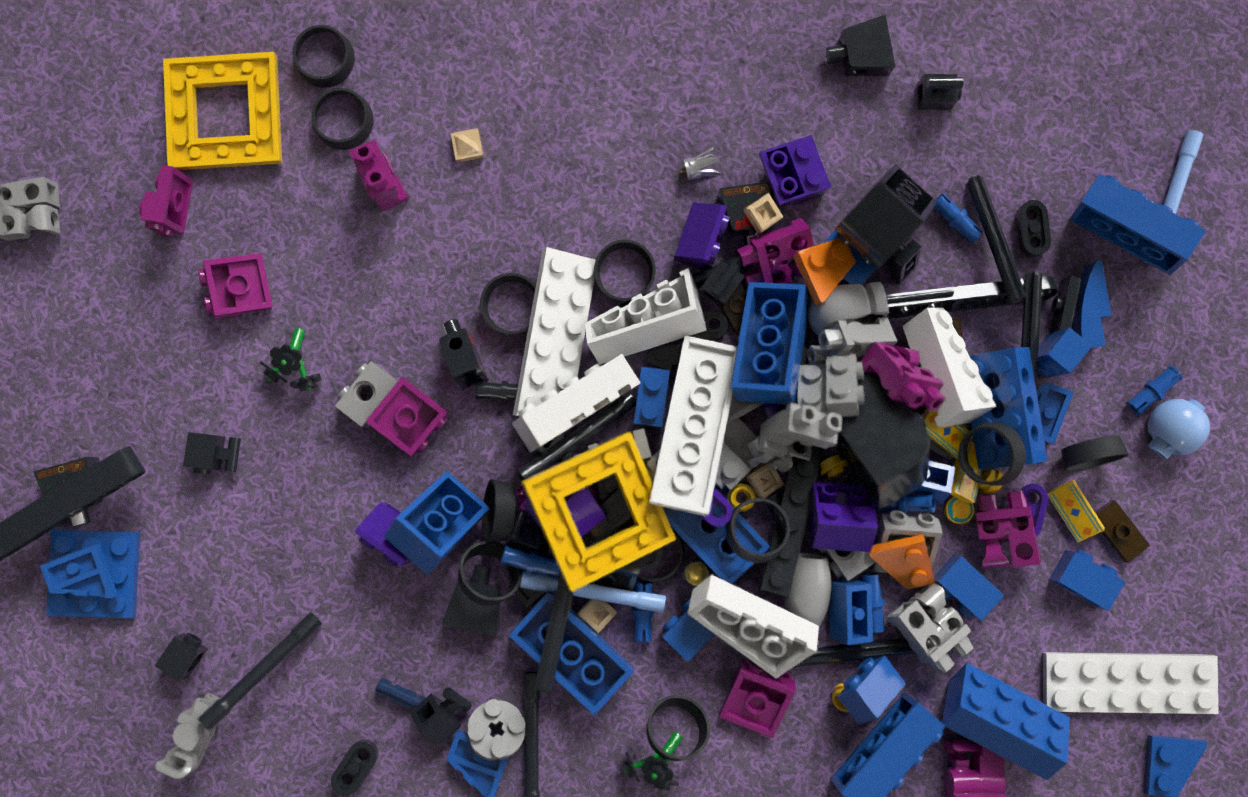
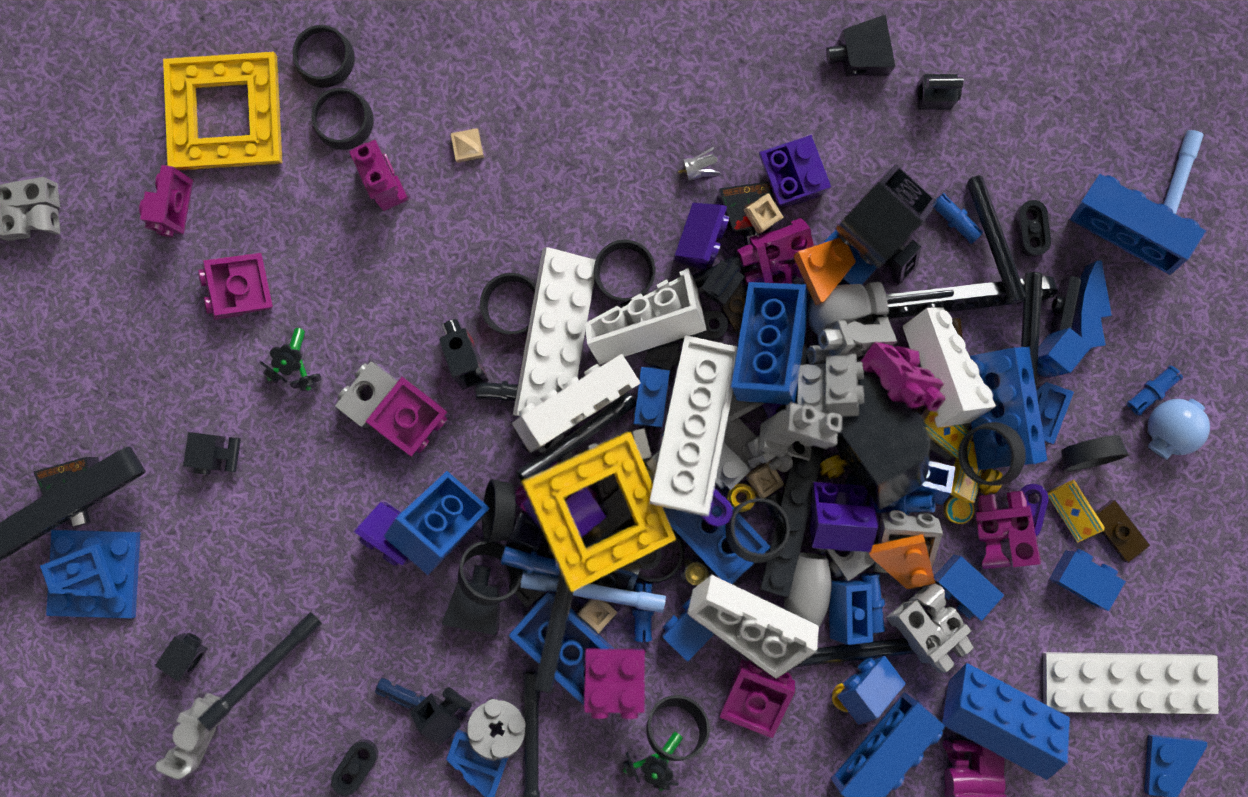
(615, 682): none -> magenta plate

